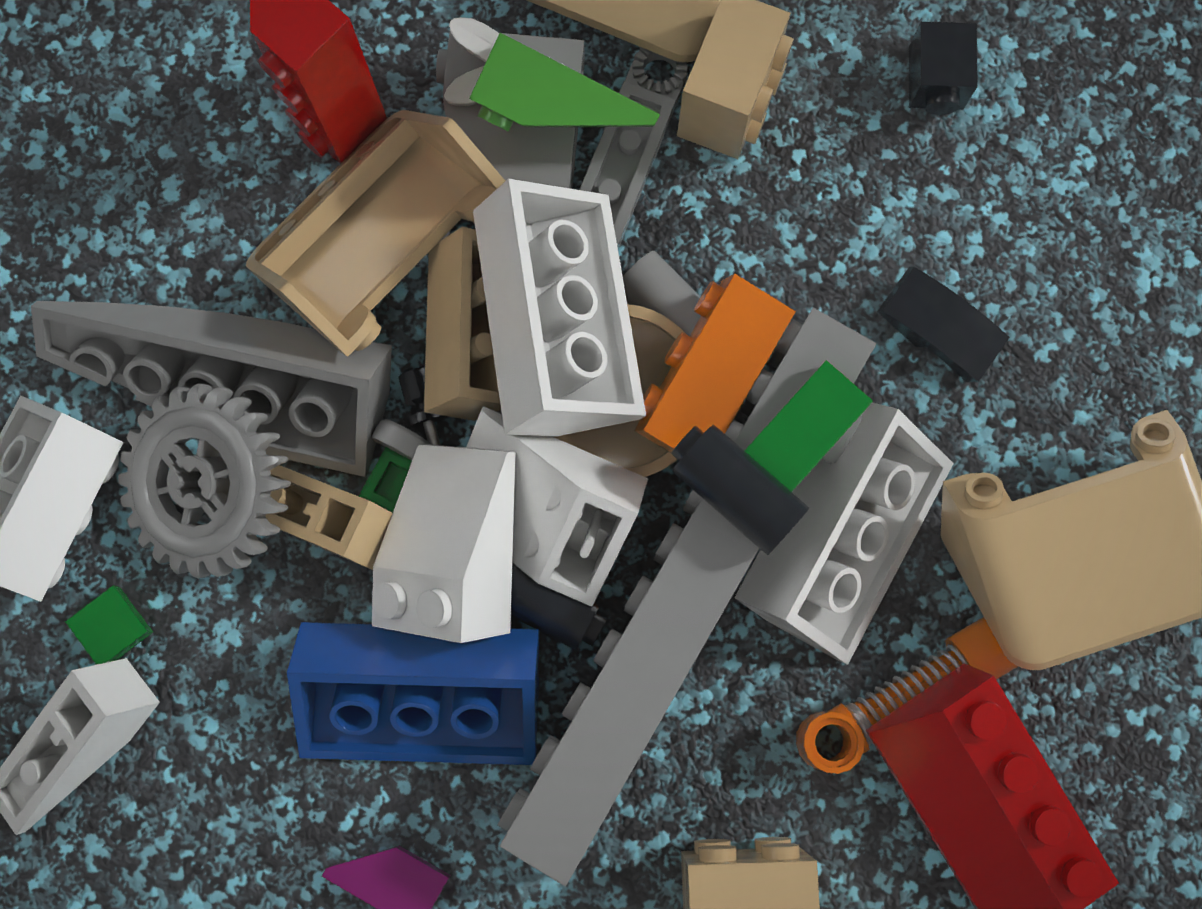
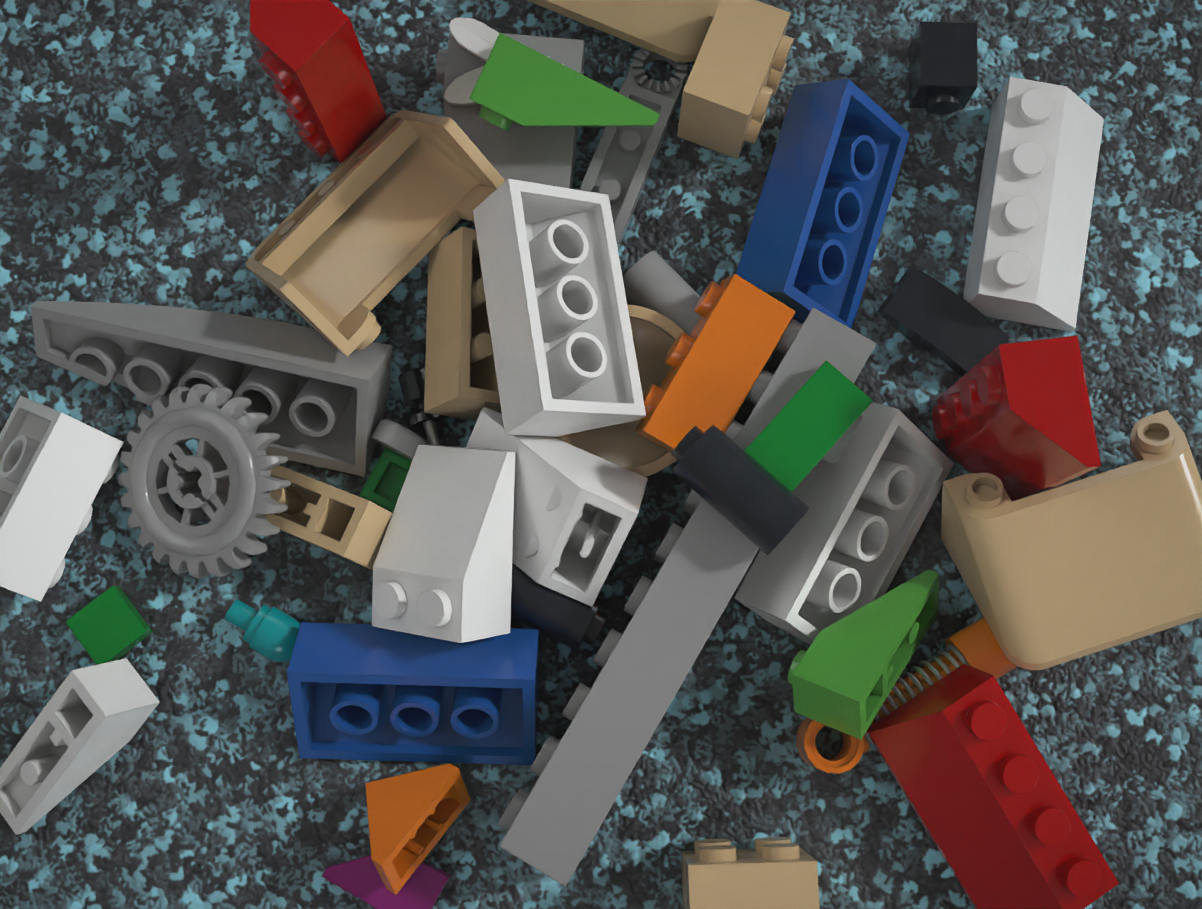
(267, 630): none -> teal cylinder
(410, 817): none -> orange slope
(824, 200): none -> blue slope
(861, 656): none -> bright green slope
(1022, 416): none -> red slope
(1034, 205): none -> white slope

